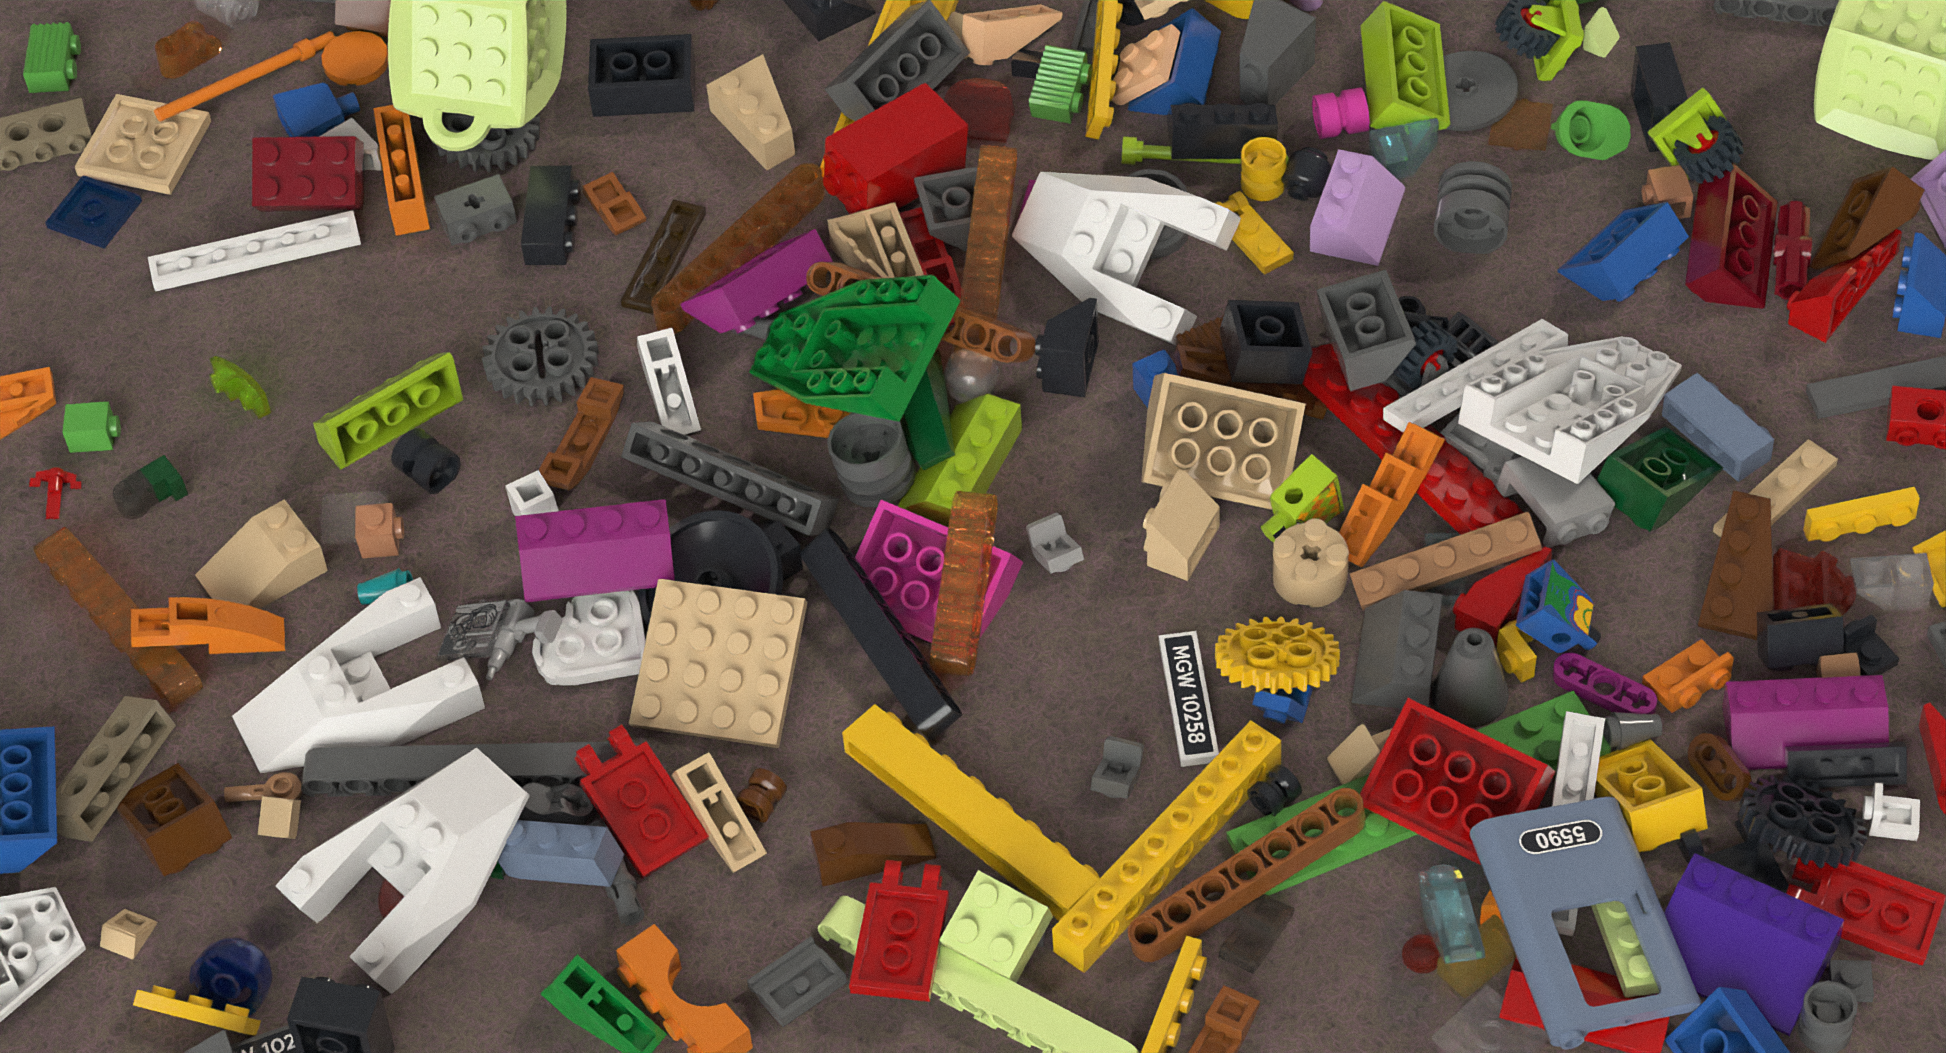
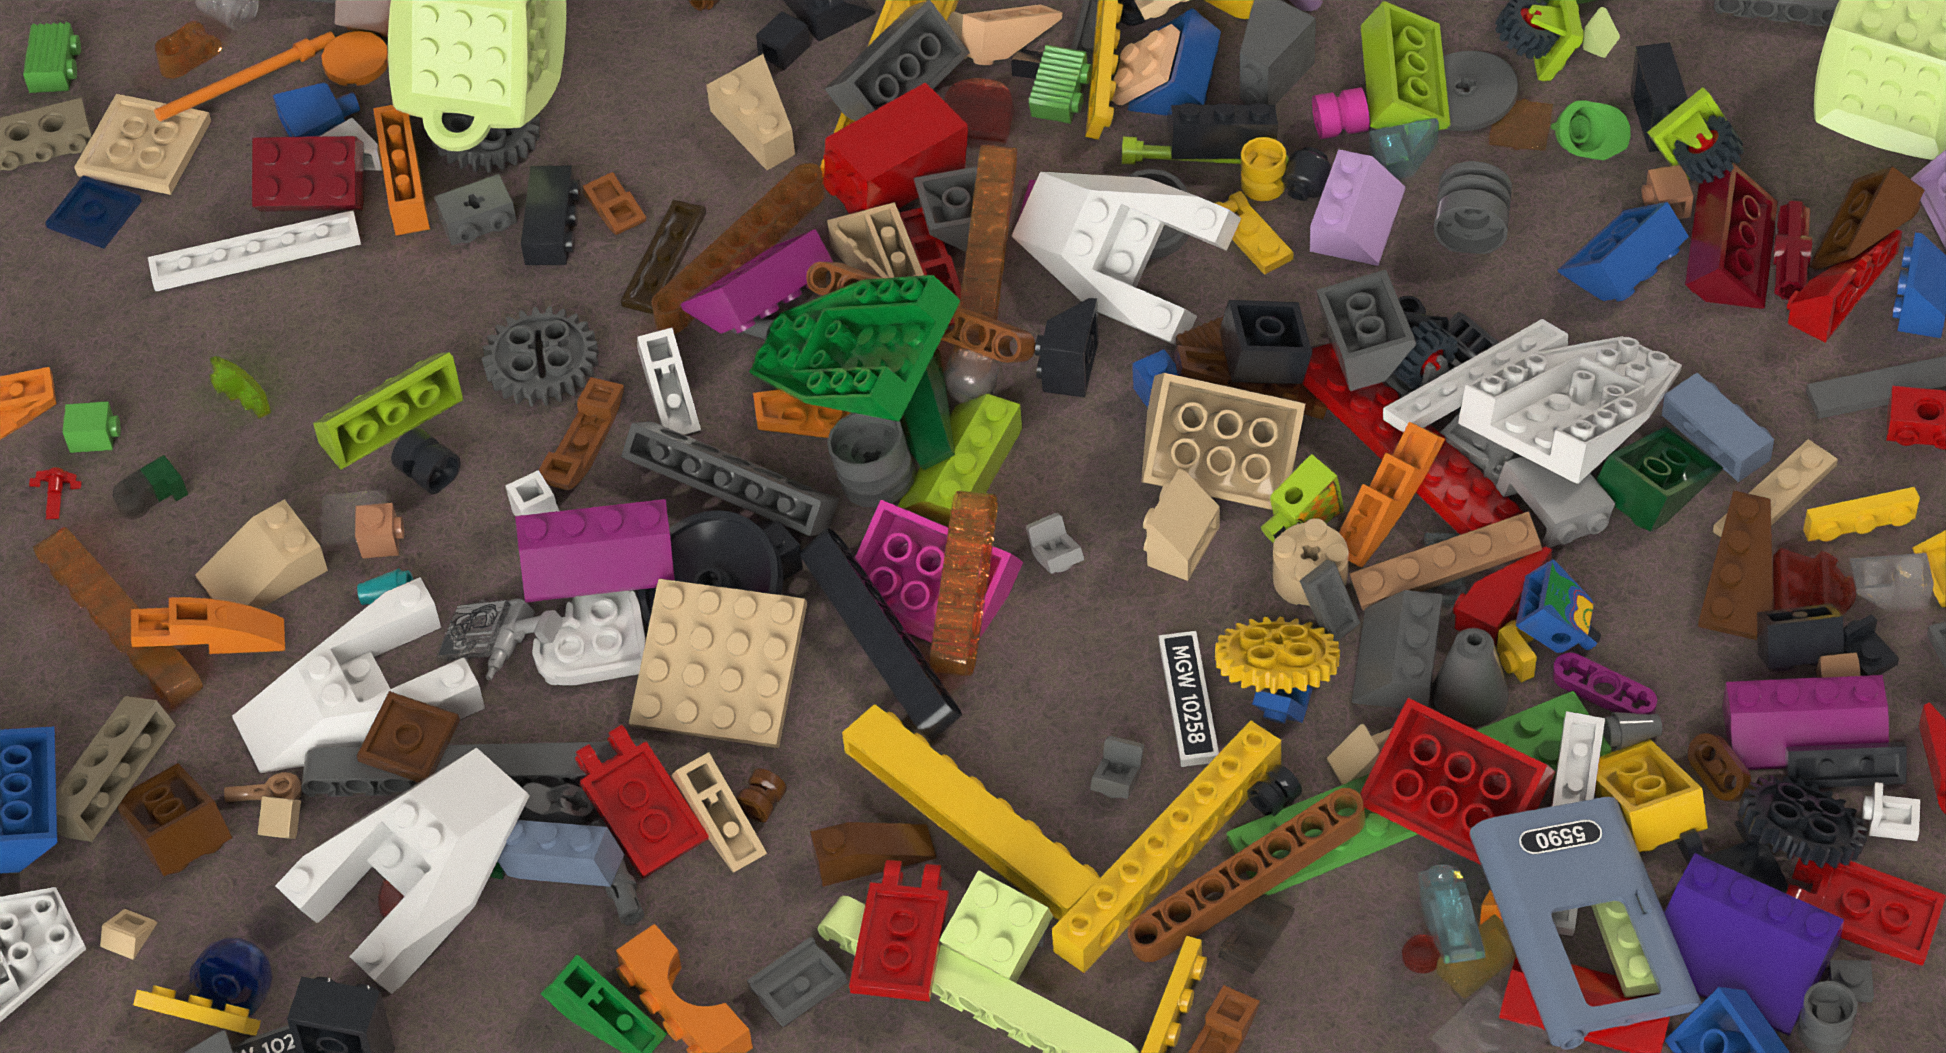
(408, 737): none -> reddish brown tile
(642, 75): black brick -> none
(783, 40): none -> black brick
(1330, 600): none -> dark grey plate
(1689, 675): orange bracket -> none

